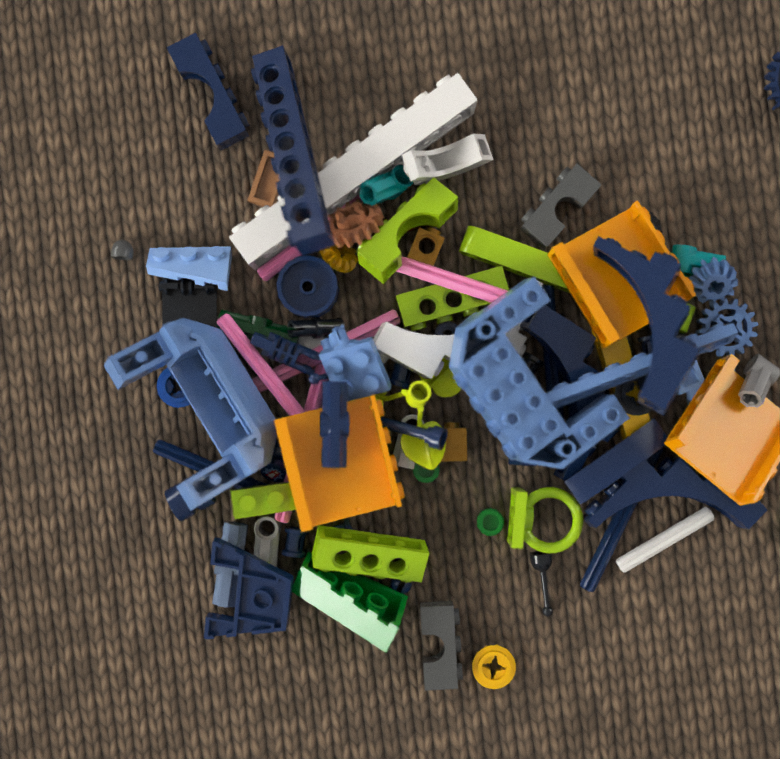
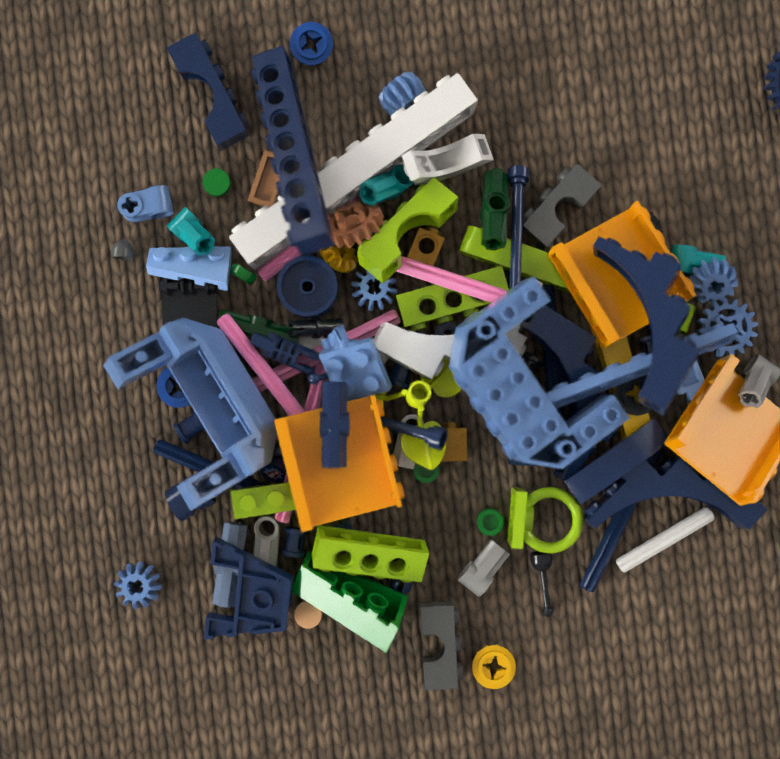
(127, 587): none -> medium blue gear
(150, 204): none -> medium blue piece
(188, 427): none -> dark blue bush
(190, 231): none -> teal piece
(216, 182): none -> green tile
(242, 274): none -> green tile
(307, 615): none -> light nougat tile
(314, 31): none -> blue gear
(365, 280): none -> medium blue gear
(401, 92): none -> medium blue gear
(479, 573): none -> light grey piece
(494, 209): none -> dark green piece
(517, 177): none -> dark blue piece

